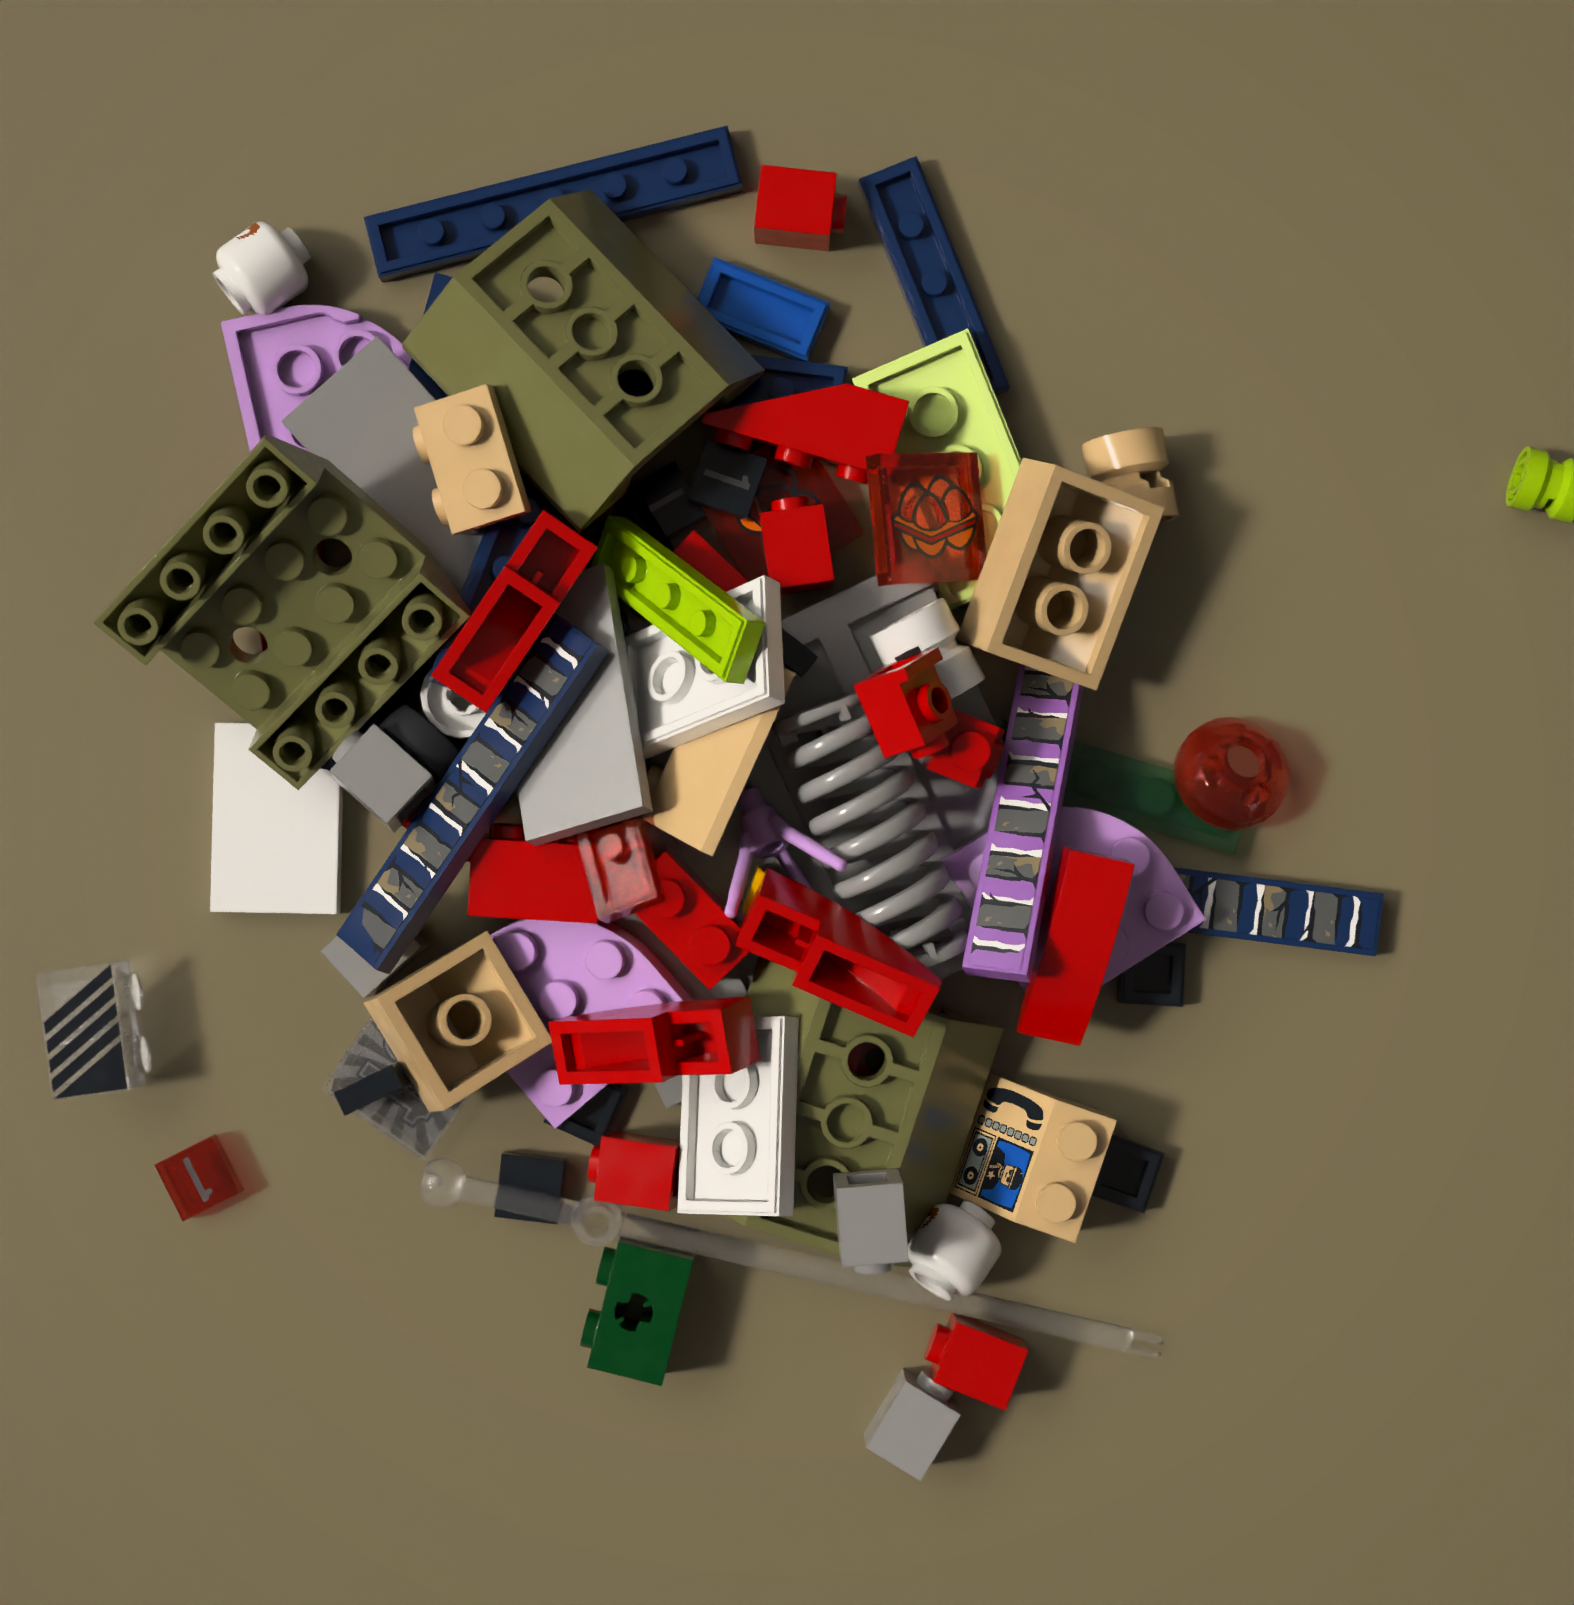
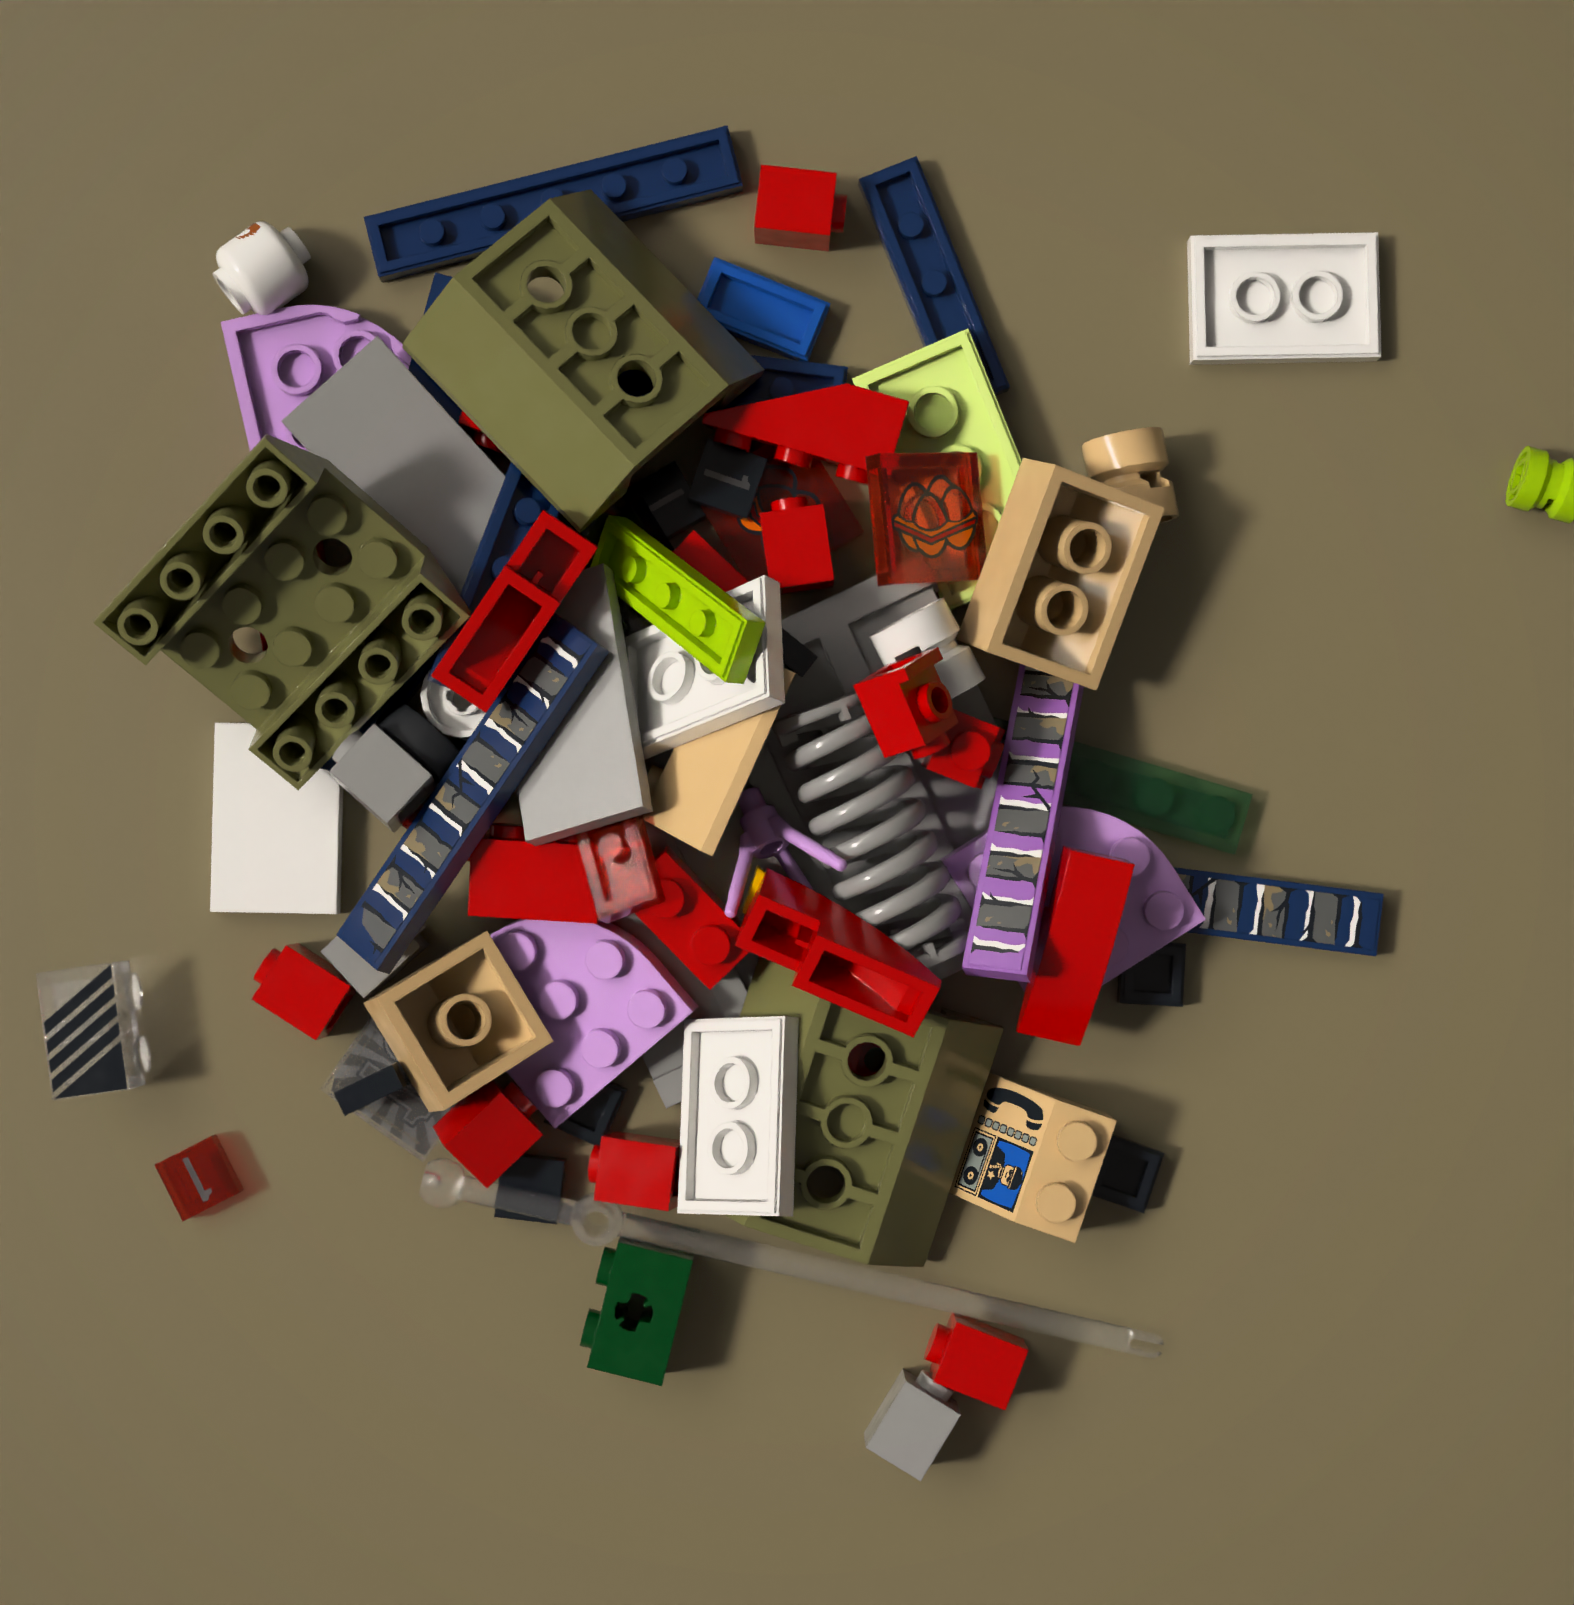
(302, 990): none -> red brick
(470, 460): tan bracket -> none
(489, 1130): none -> red brick
(655, 1042): red slope -> none
(870, 1220): light grey brick -> none
(953, 1250): white head -> none
(1215, 789): clear red piece -> none
(1284, 298): none -> white tile

